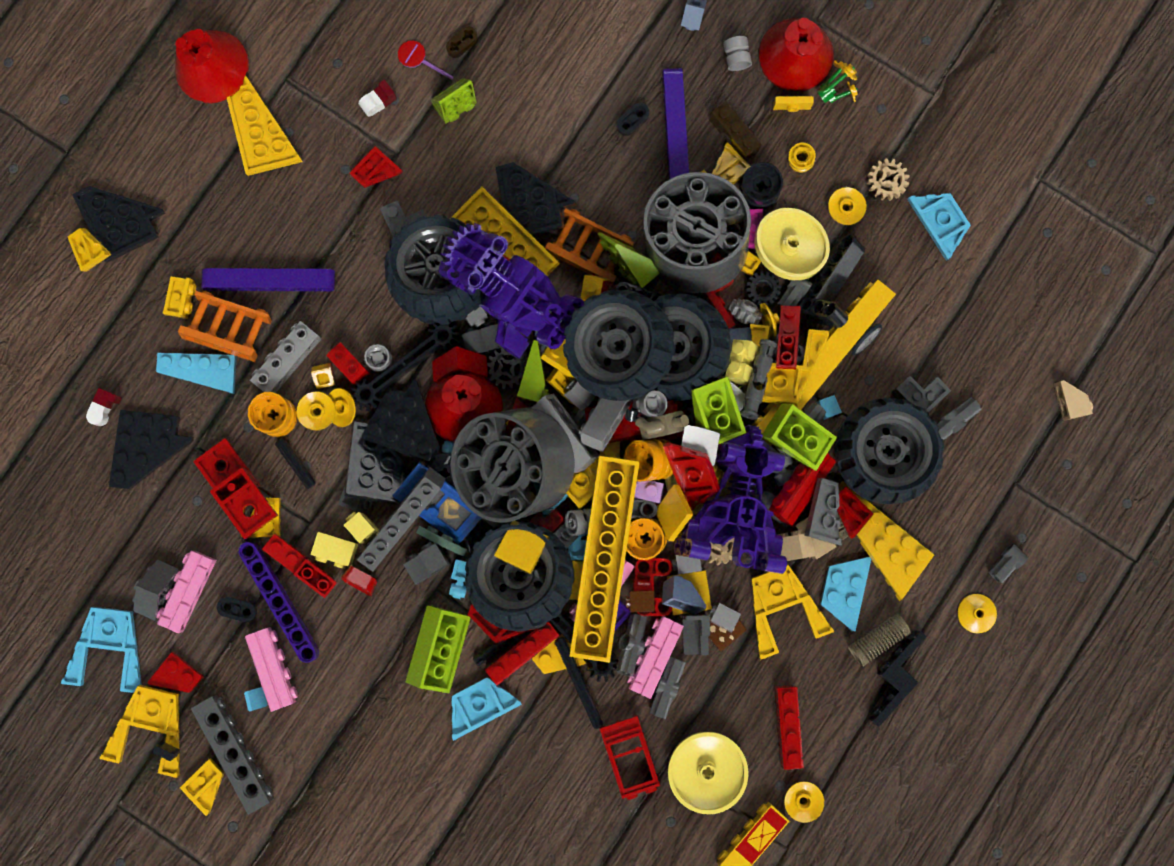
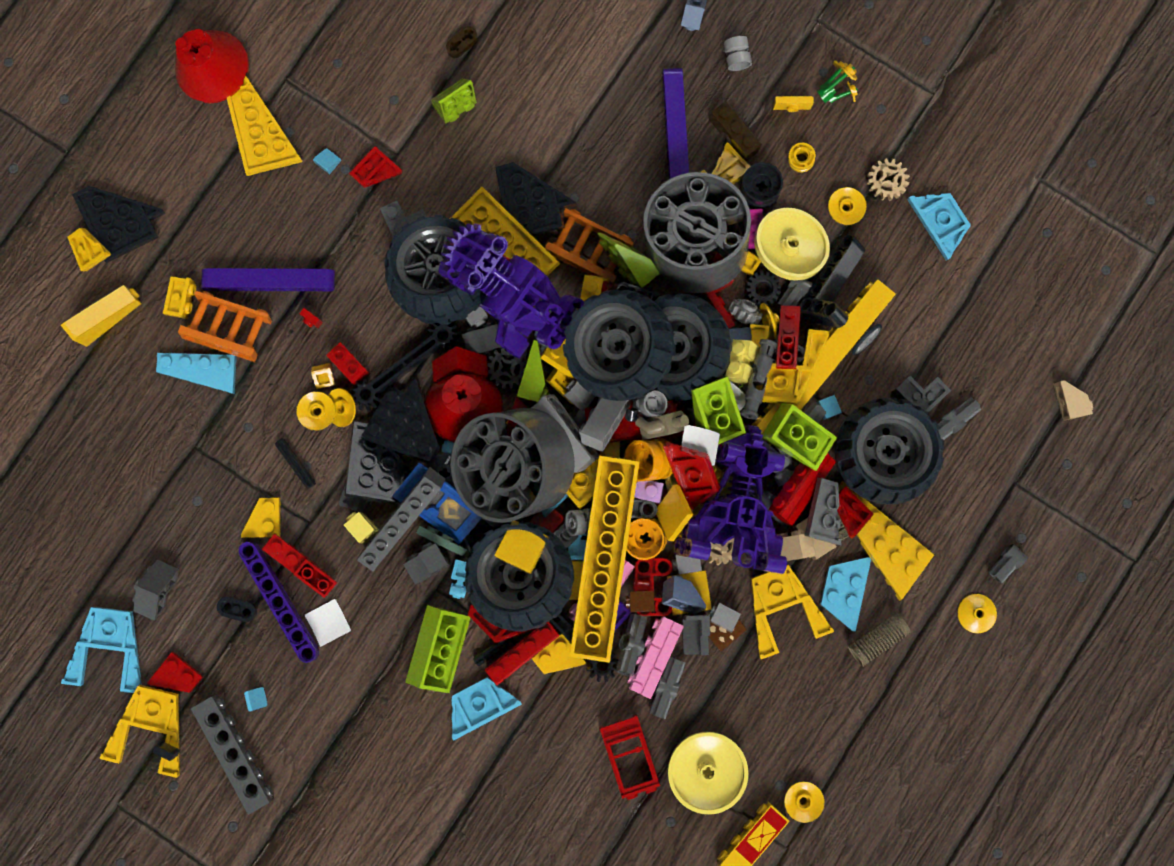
(101, 316): none -> yellow slope
(101, 406): leg -> none
(143, 445): black wing -> none
(186, 592): bright pink brick -> none
(204, 785): yellow wing -> none
(235, 488): red bracket -> none
(265, 407): light orange wheel -> none
(271, 669): bright pink brick -> none
(285, 358): light grey brick -> none
(309, 319): none -> red plate
(327, 160): none -> medium azure slope
(328, 622): none -> white sticker
(334, 549): light yellow brick -> none
(359, 580): red piece -> none
(377, 99): leg -> none
(378, 358): light grey wheel -> none
(413, 54): red piece -> none
(579, 683): black axle -> none
(632, 120): black plate -> none
(788, 727): red brick -> none
(796, 54): red cone -> none
(897, 677): black bracket -> none

